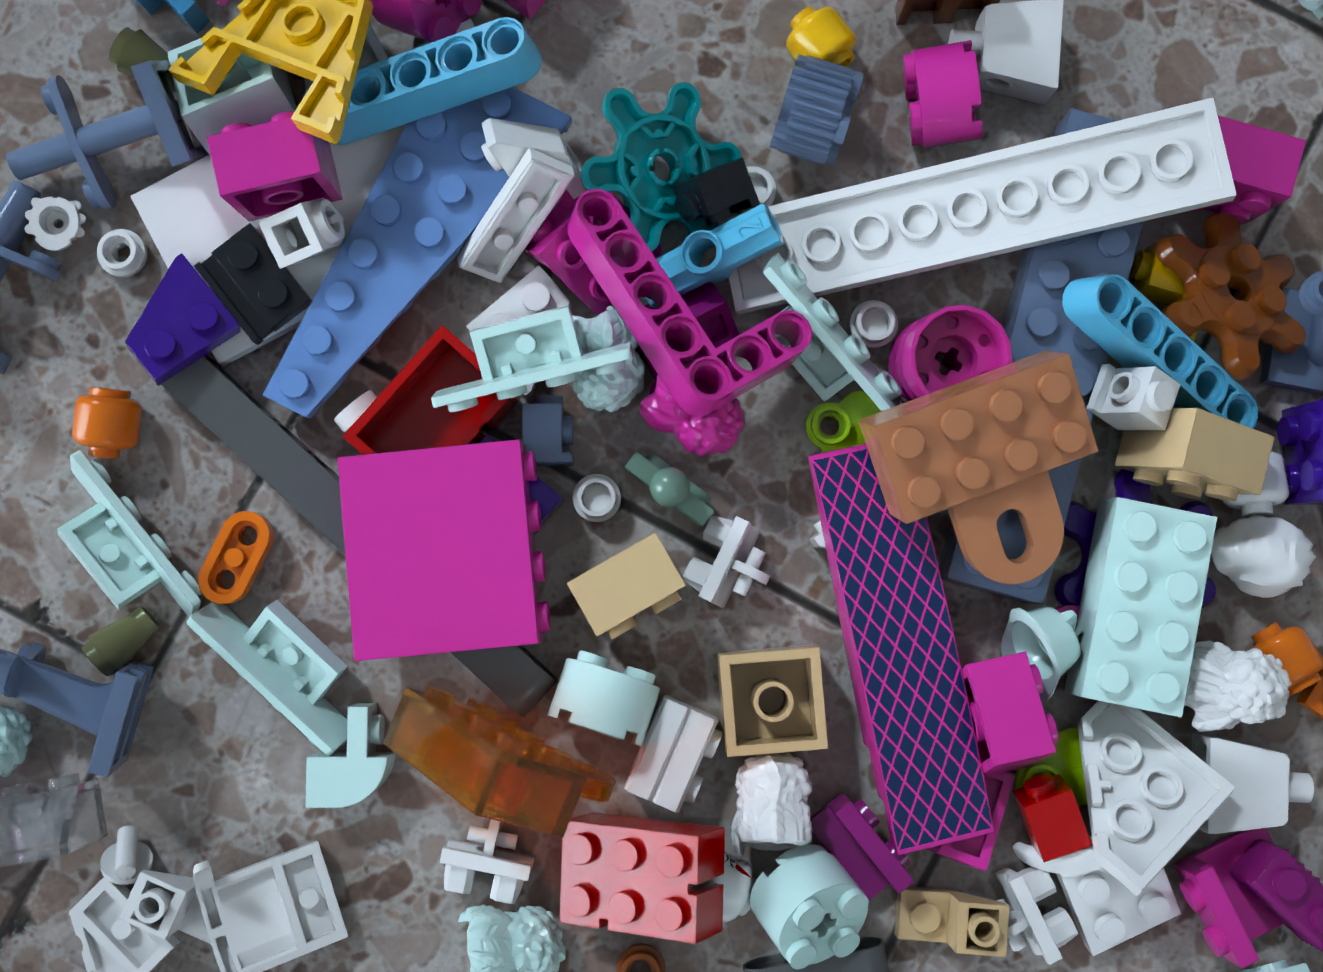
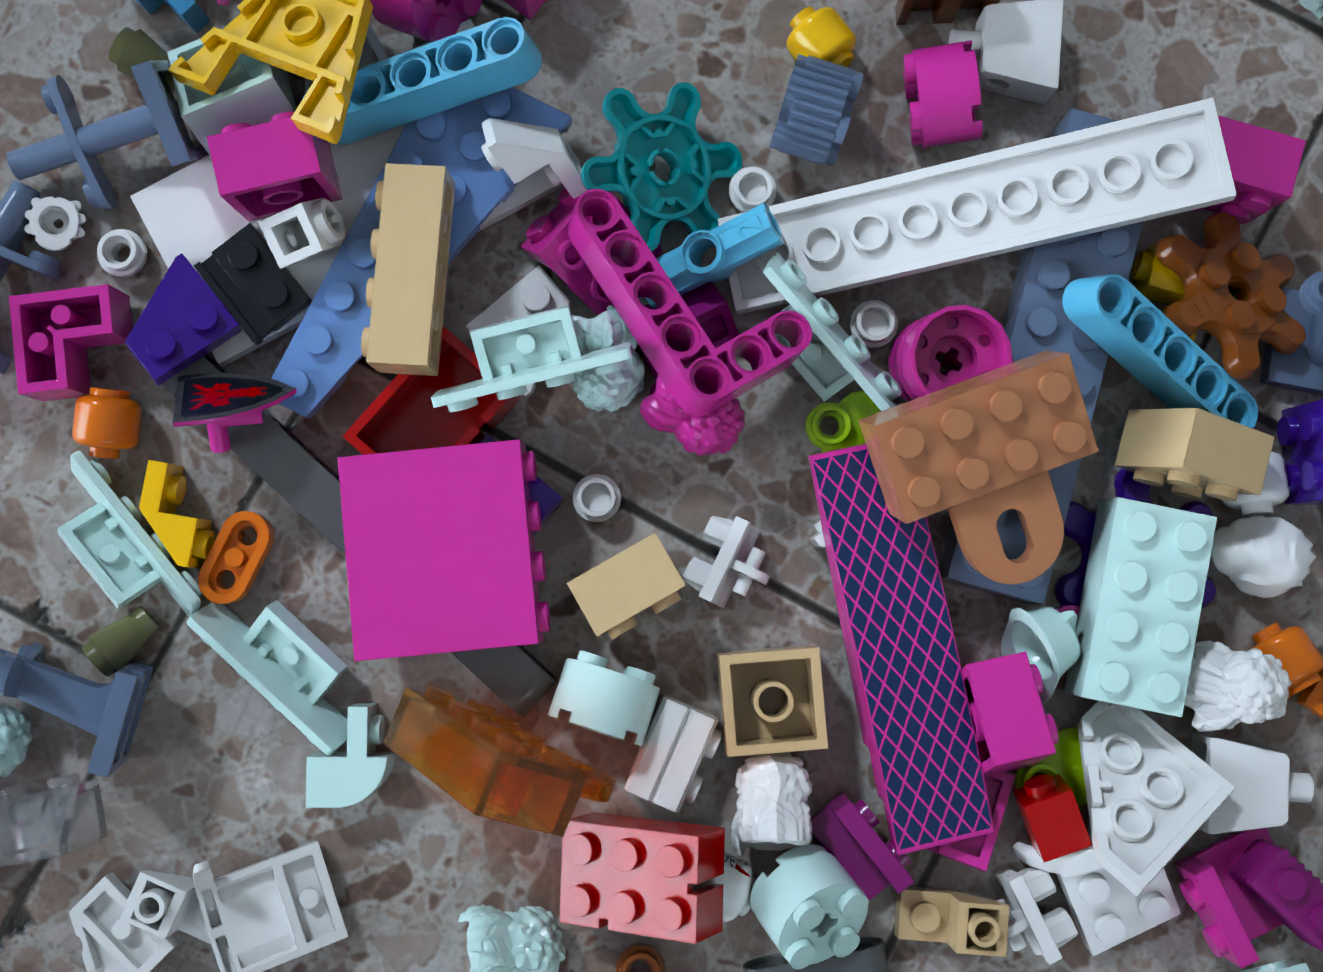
(56, 330): none -> dark pink brick
(126, 858): white plate -> none
(183, 536): none -> yellow slope
(225, 401): none -> shield
(354, 410): white tile -> none
(409, 269): none -> tan brick
(465, 859): white hips -> none
(515, 215): white tile -> none
(548, 431): sand blue brick -> none
(670, 487): sand green plate -> none
(716, 193): black brick -> none
(1133, 397): white brick -> none

